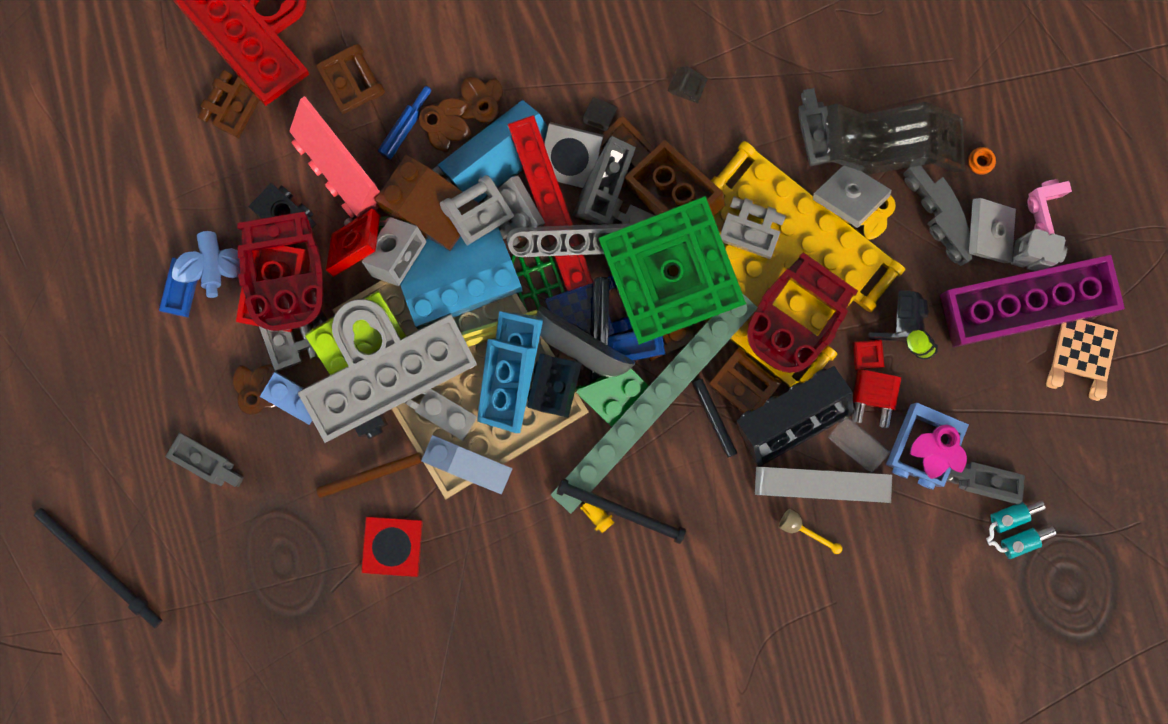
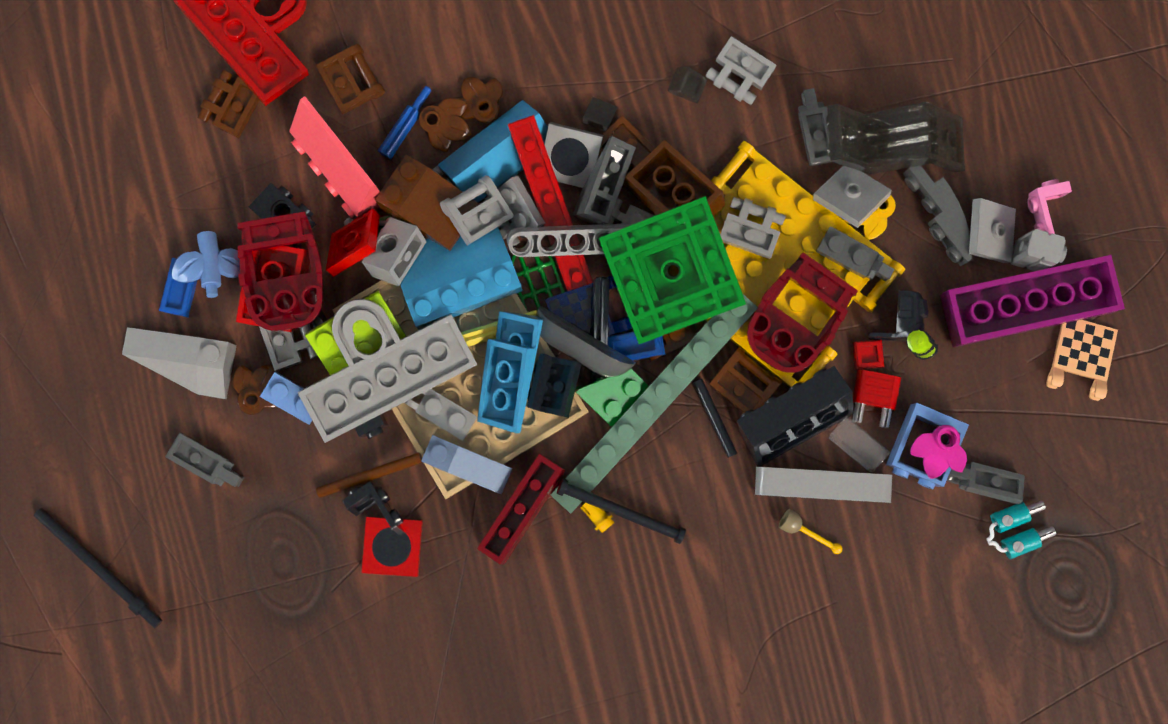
(187, 360): none -> light grey wedge
(368, 495): none -> black bracket
(521, 509): none -> dark red brick
(744, 63): none -> light grey plate
(853, 255): none -> dark grey hinge
(987, 155): orange plate -> none

